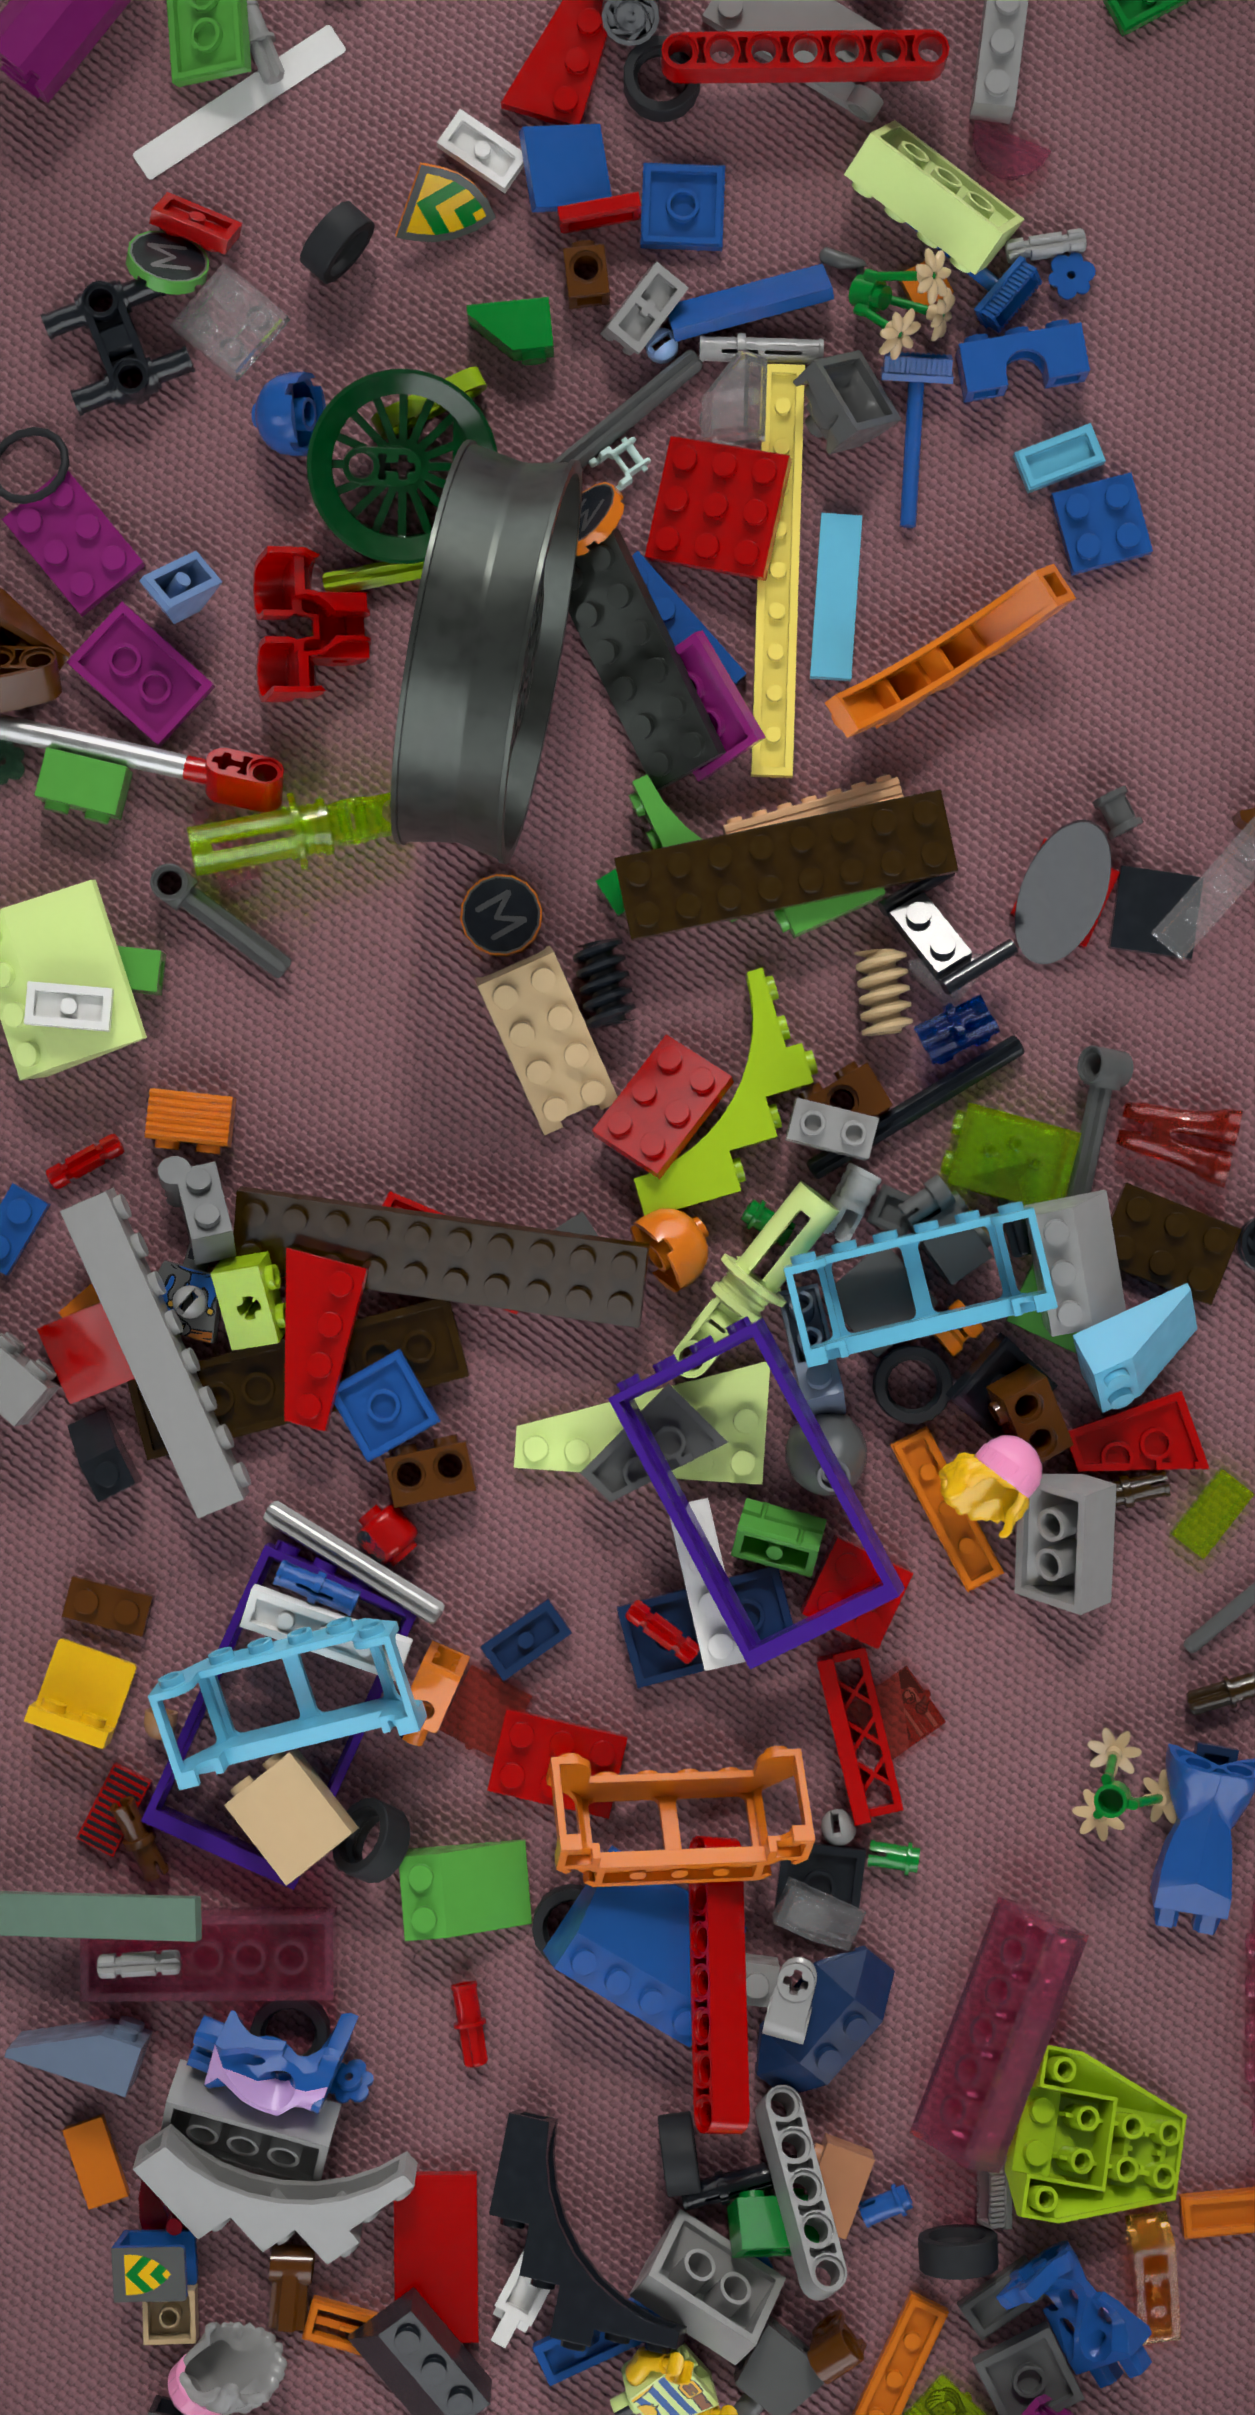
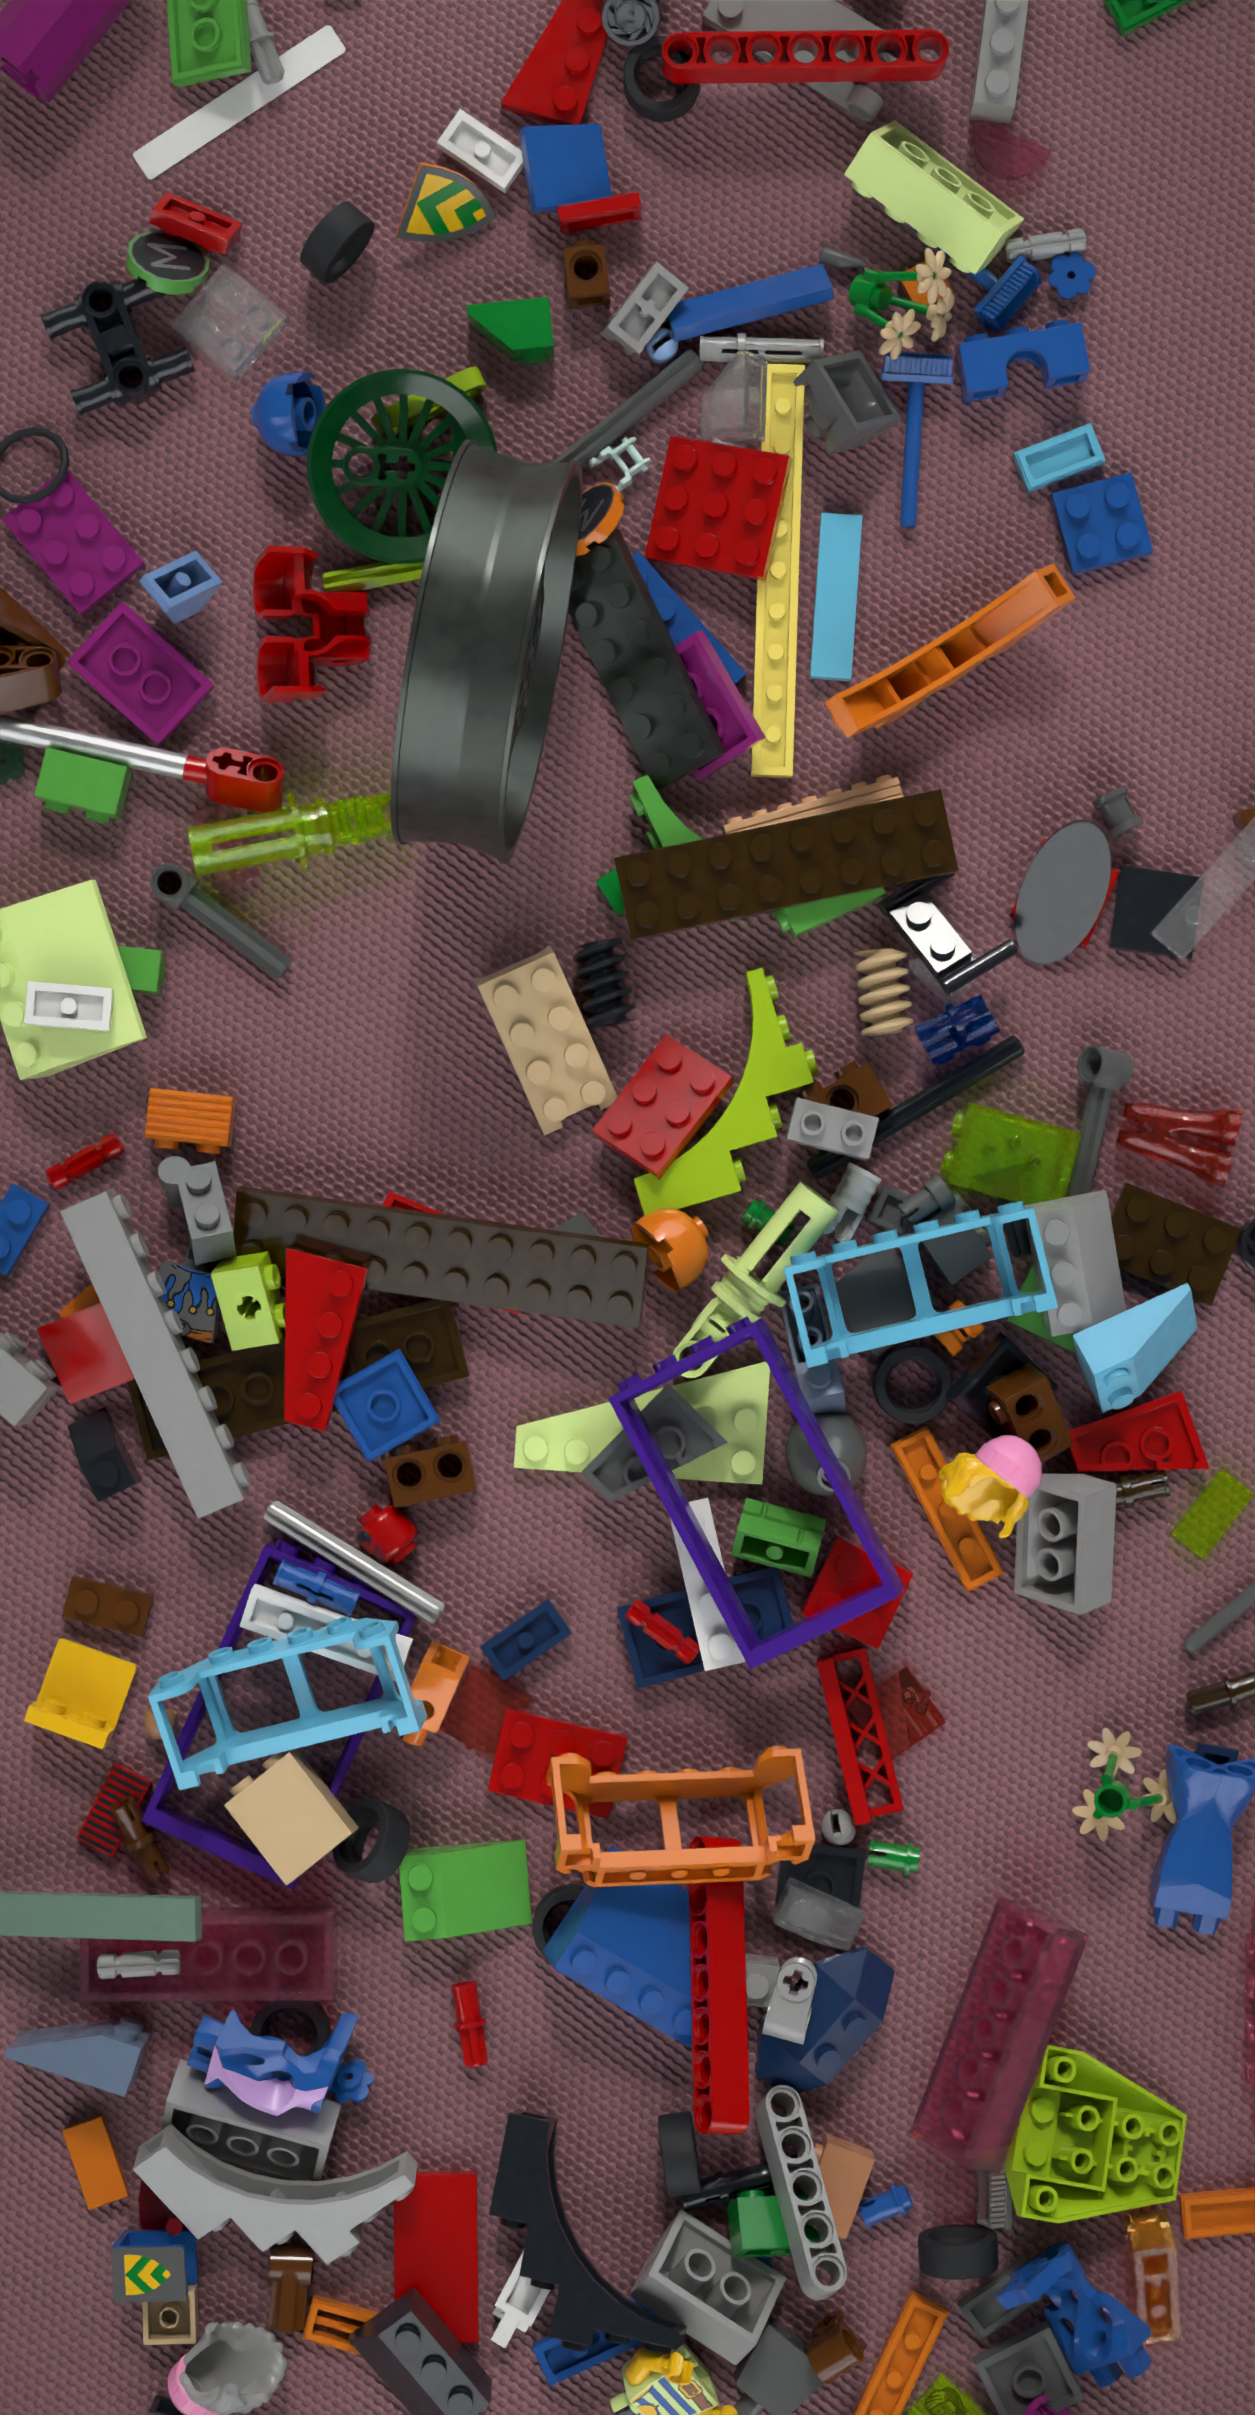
(196, 1308): light grey hinge -> none
(501, 915): black tile -> none
(682, 206): blue tile -> none

